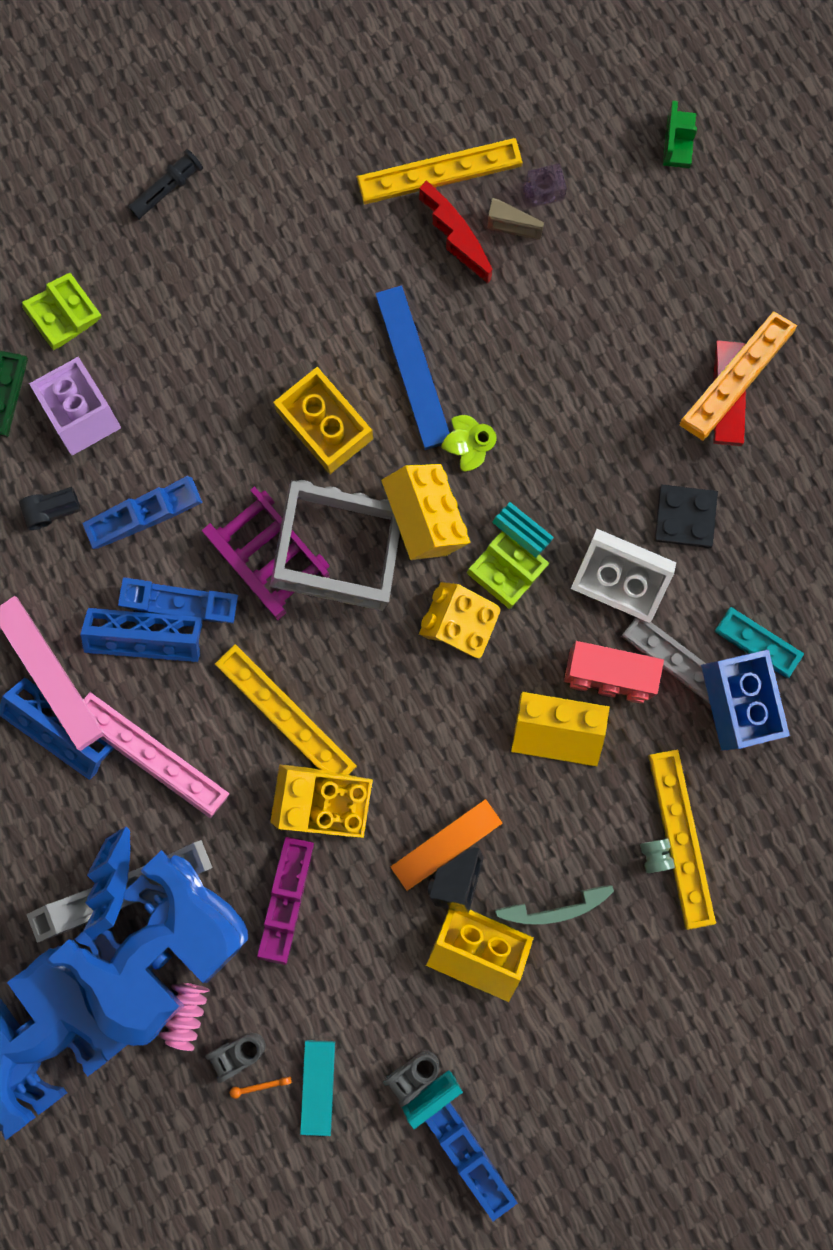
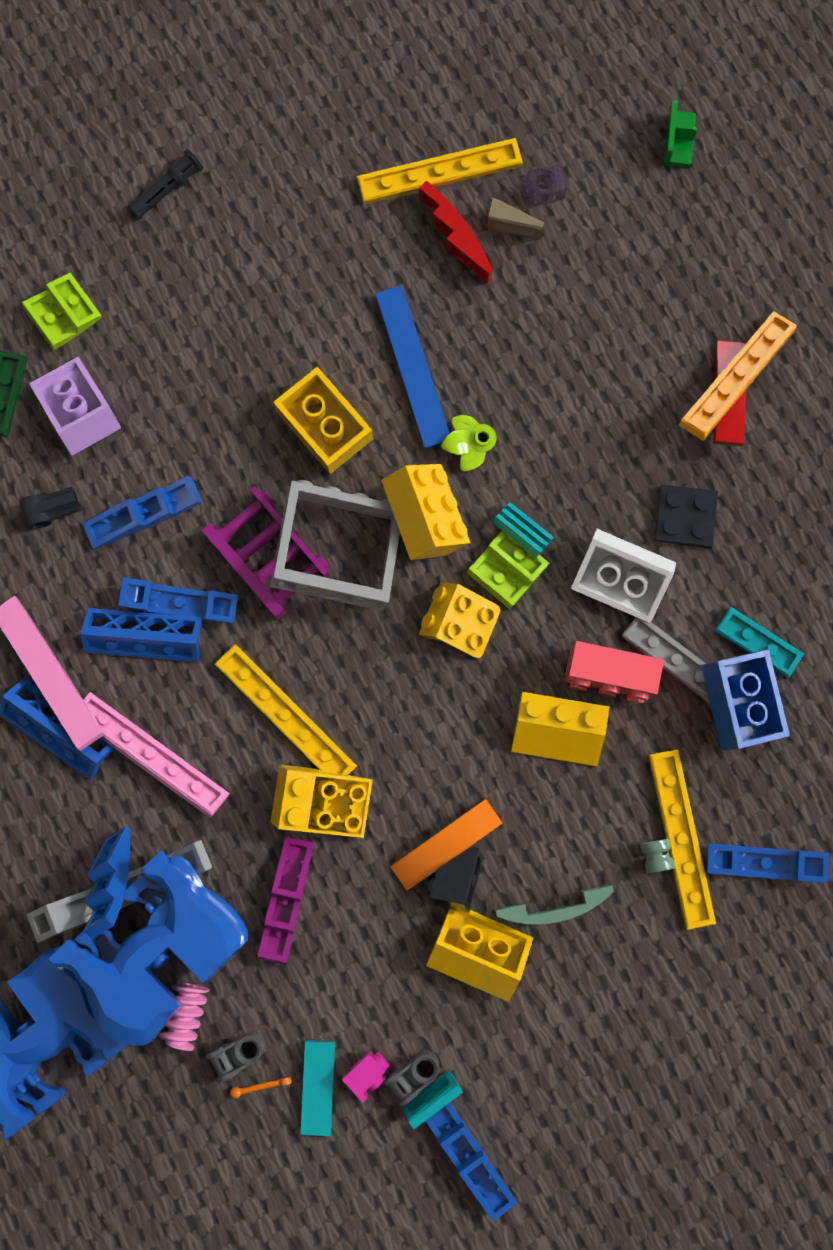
(366, 1074): none -> dark pink brick
(768, 863): none -> blue slope

